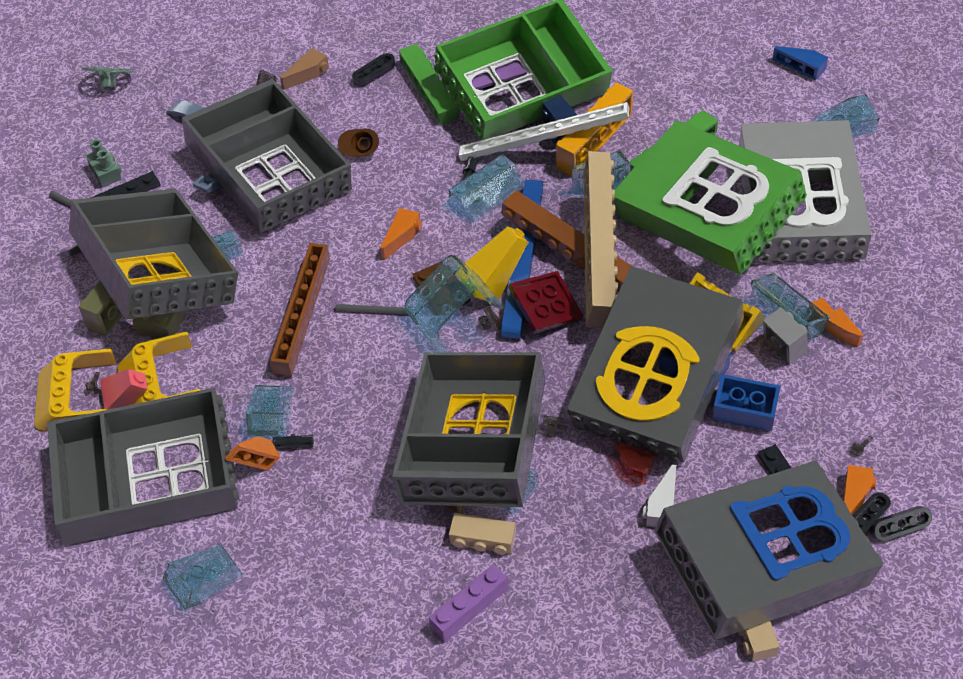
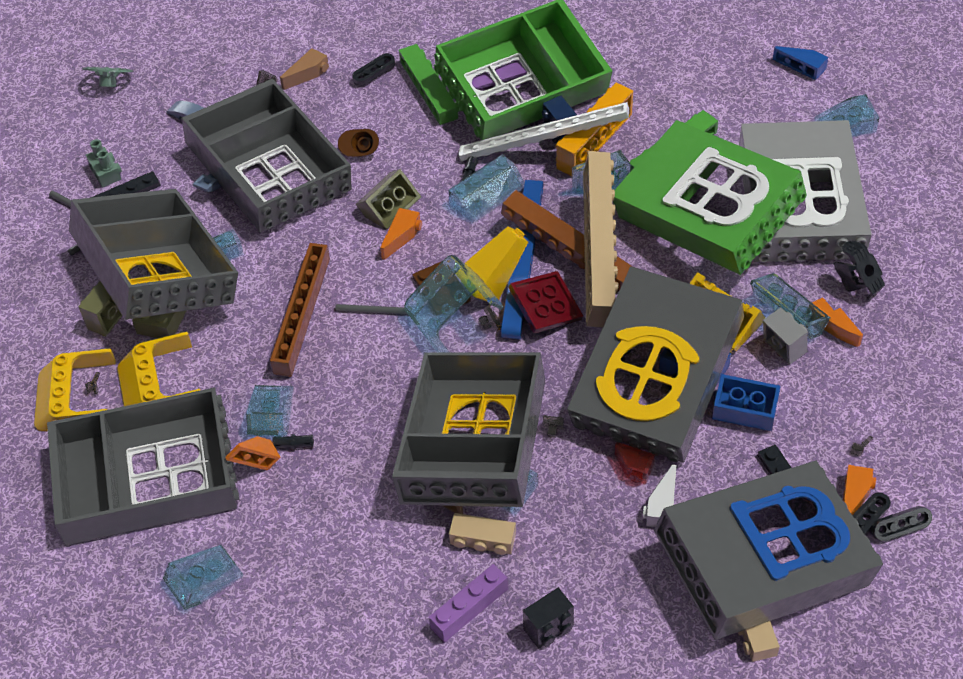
(123, 388): coral slope -> none
(387, 197): none -> olive slope
(548, 618): none -> black brick
(865, 266): none -> black piece

